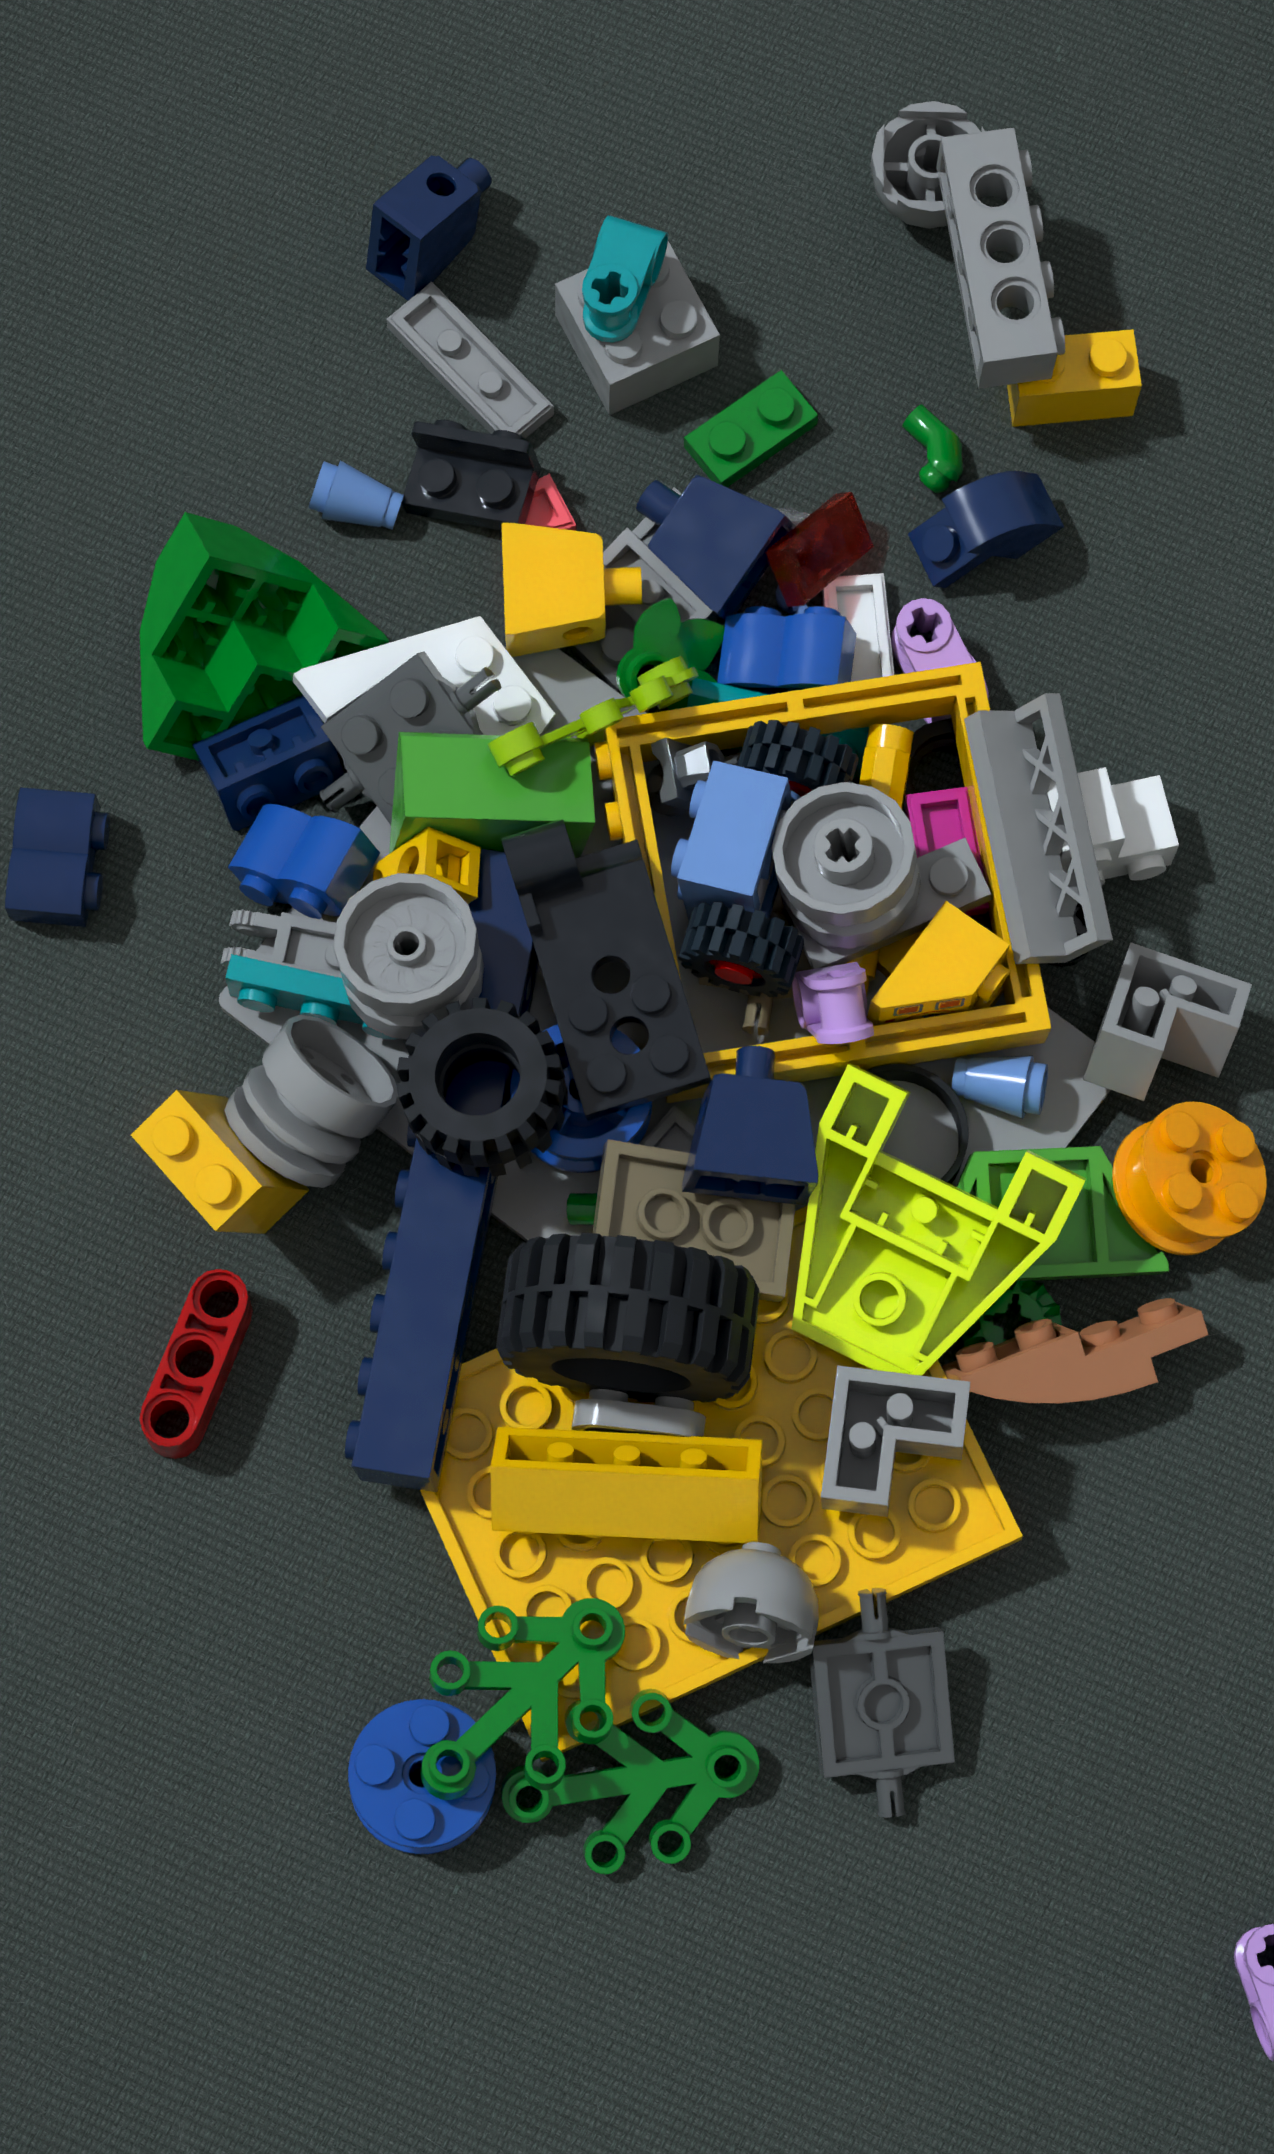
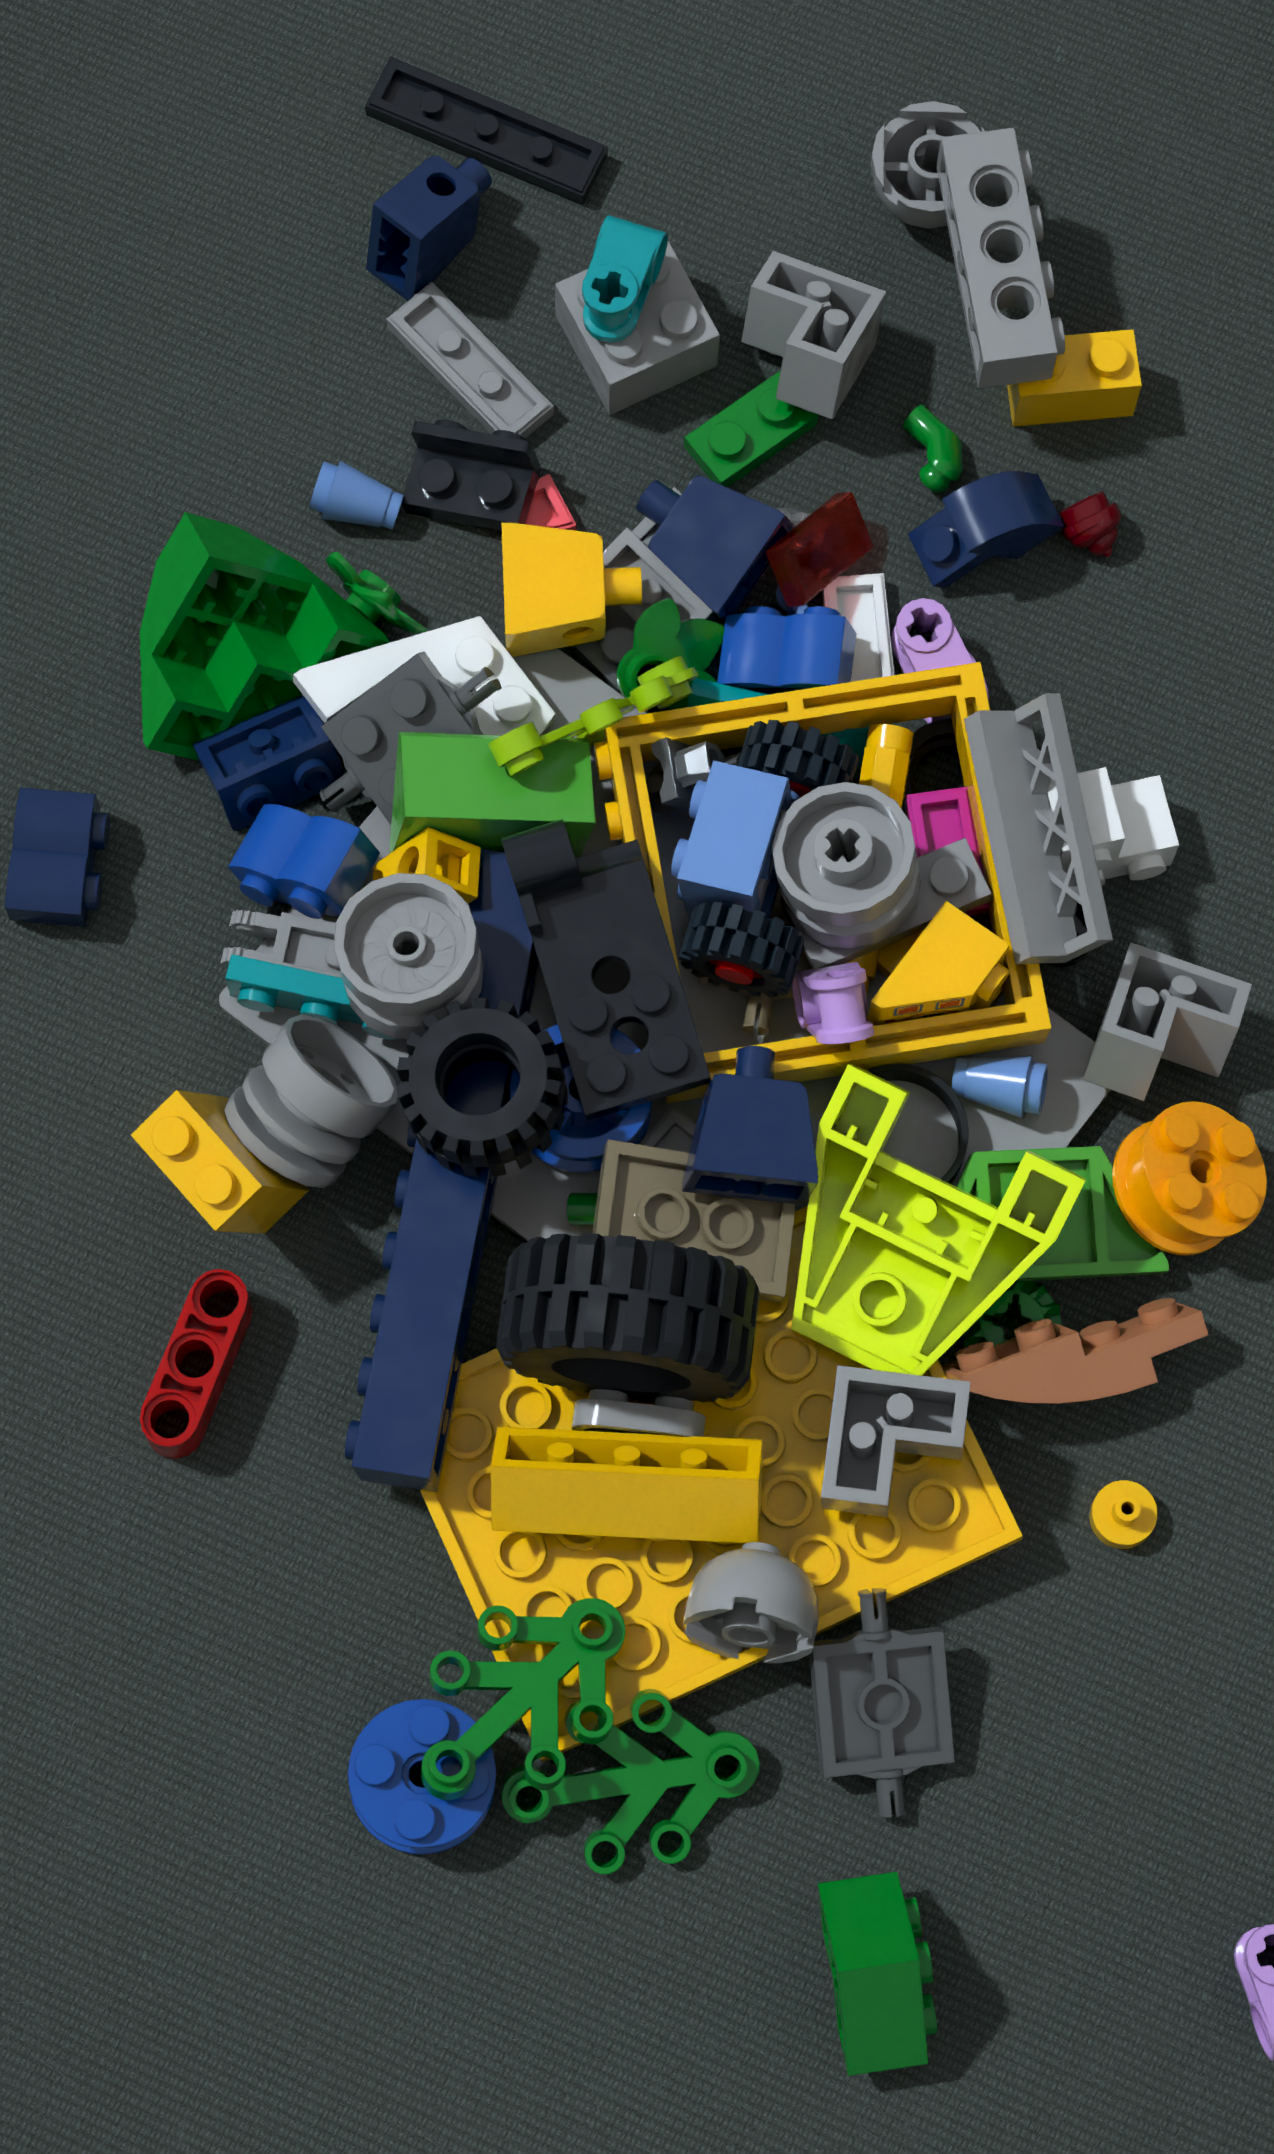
(372, 596): none -> green plate
(486, 130): none -> black tile
(819, 327): none -> light grey brick
(877, 1972): none -> green brick
(1092, 524): none -> dark red plate
(1114, 1526): none -> yellow tile

